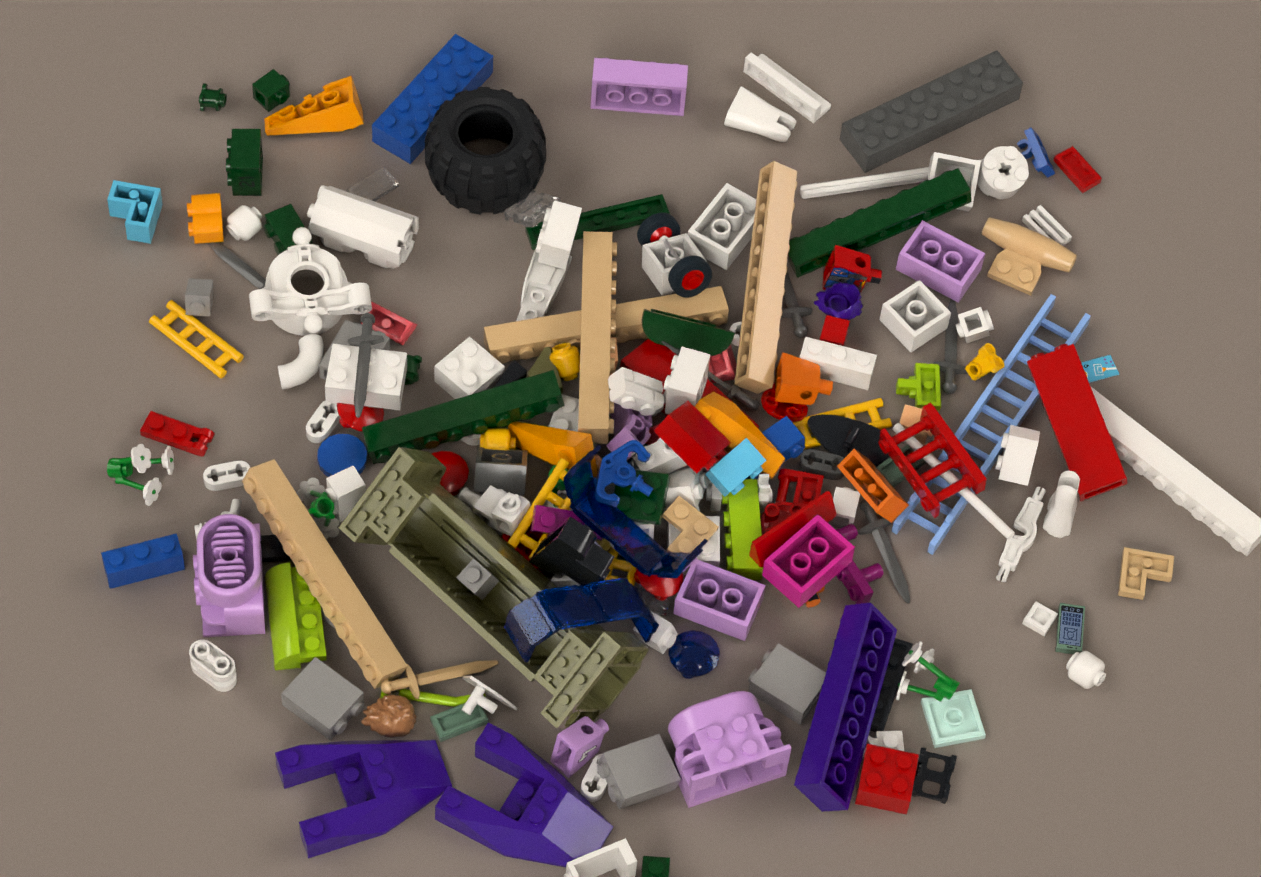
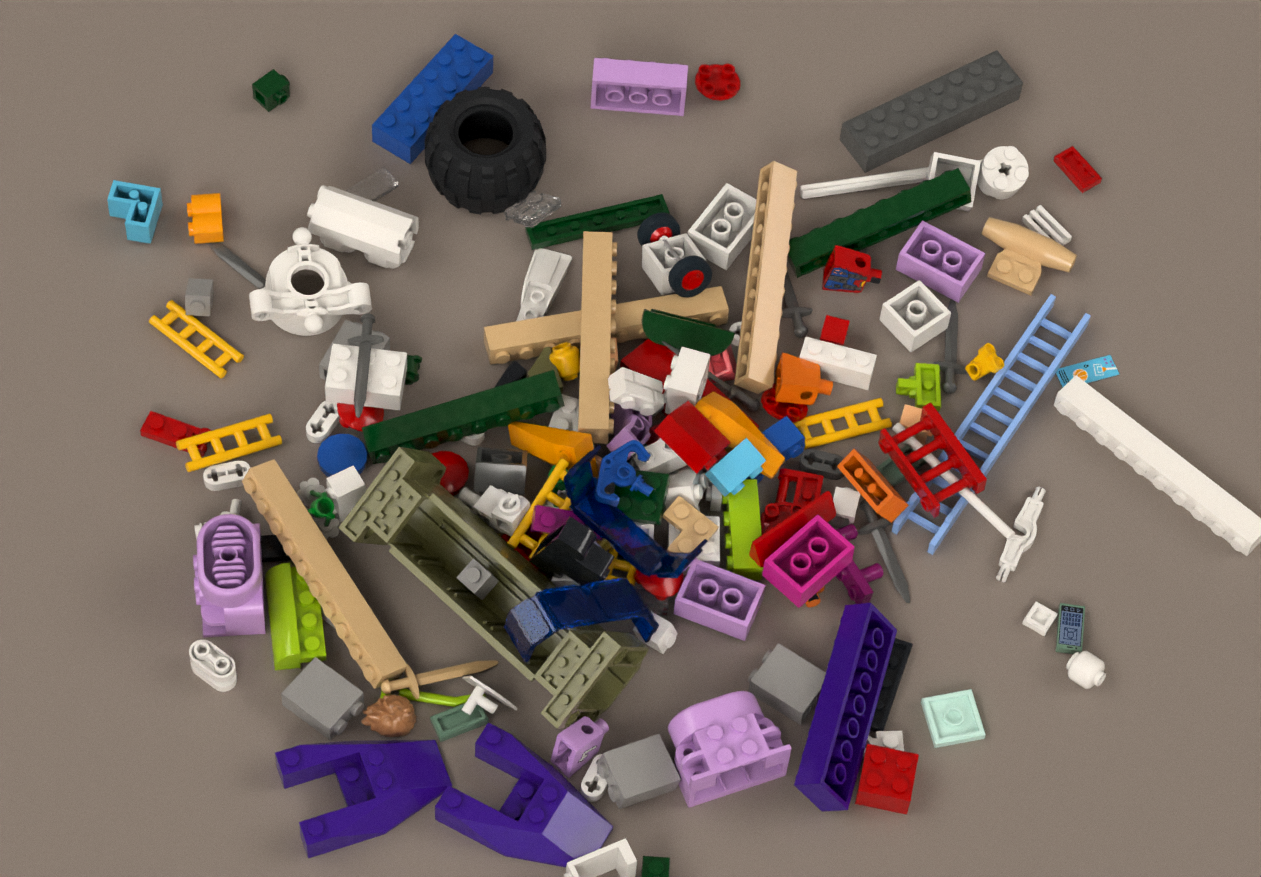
(140, 458): plant -> none
(143, 561): blue brick -> none
(212, 98): dark green brick -> none
(220, 454): none -> yellow bar
(244, 222): white head -> none
(245, 162): dark green brick -> none
(280, 227): dark green brick -> none
(305, 365): white cylinder -> none
(328, 111): light orange wedge -> none
(391, 324): coral slope -> none
(468, 370): white brick -> none
(498, 439): yellow head -> none
(558, 234): white brick -> none
(694, 654): clear blue dish -> none
(717, 81): none -> red dish
(757, 116): white piece -> none
(764, 491): white plate -> none
(786, 87): white panel -> none
(840, 301): dark purple hair -> none
(842, 435): black shield -> none
(941, 778): black piece -> none
(944, 685): plant -> none
(974, 325): white brick -> none
(1018, 455): white brick -> none
(1036, 148): blue plate -> none
(1062, 505): white piece -> none
(1076, 420): red brick -> none
(1138, 566): tan plate -> none

